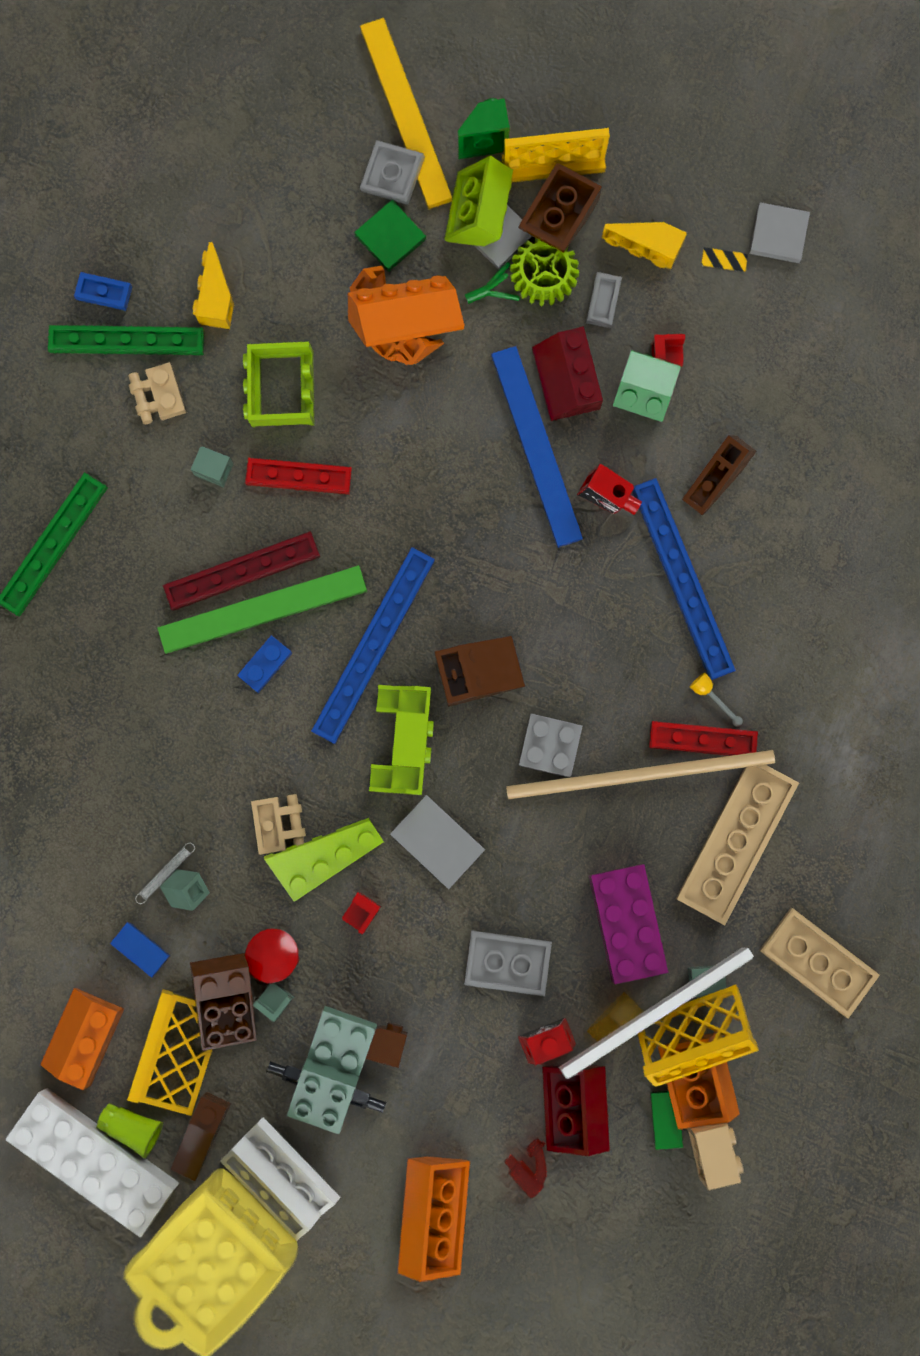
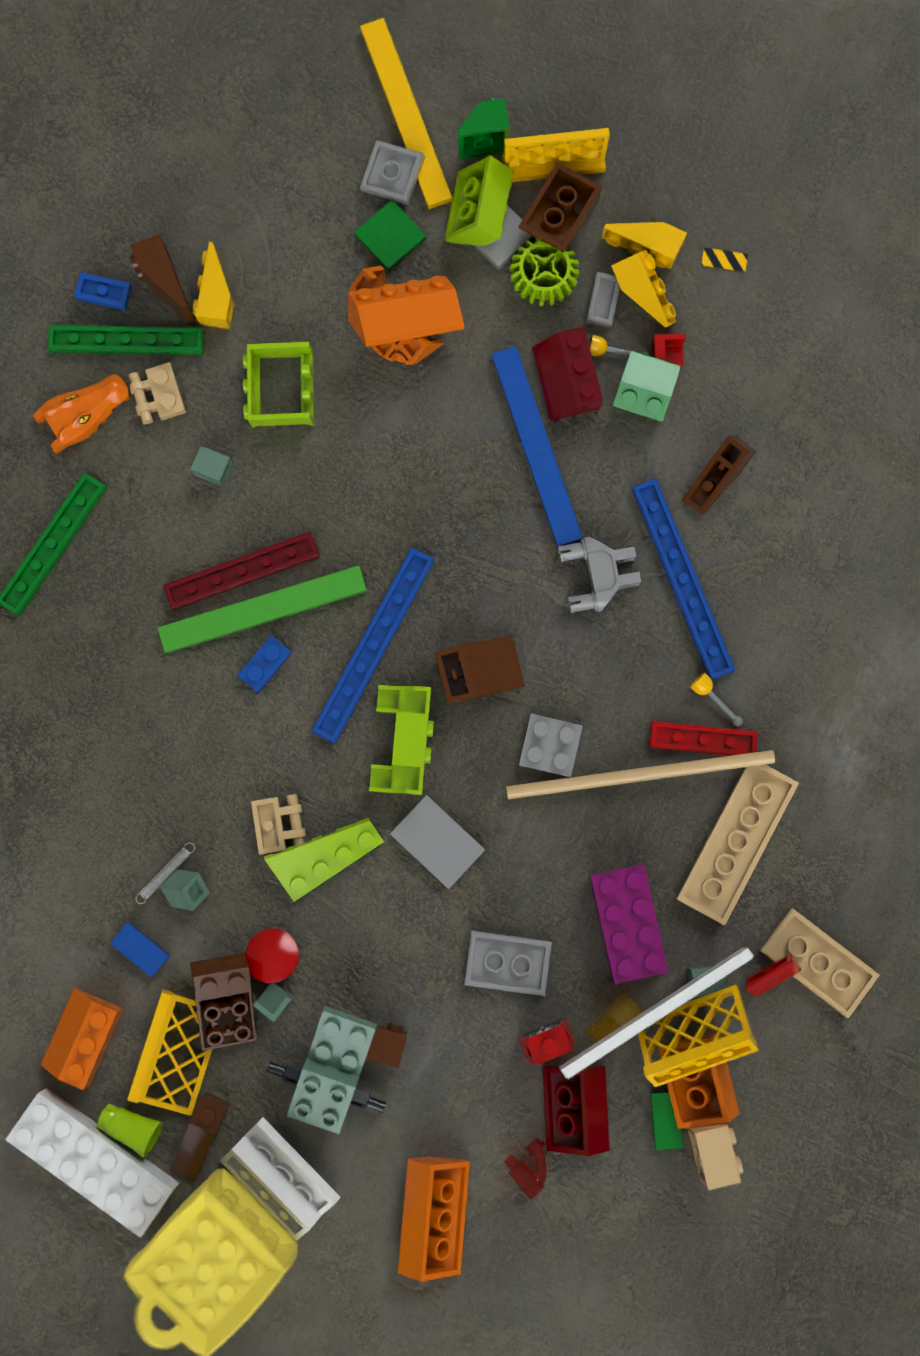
(80, 412): none -> orange animal
(156, 267): none -> reddish brown slope
(298, 476): red tile -> none
(361, 912): red panel -> none
(486, 290): green plant -> none
(598, 347): none -> yellow hinge
(601, 485): red torso -> none
(602, 572): none -> light grey connector
(640, 282): none -> yellow slope
(772, 975): none -> red slope
(779, 232): light grey tile -> none

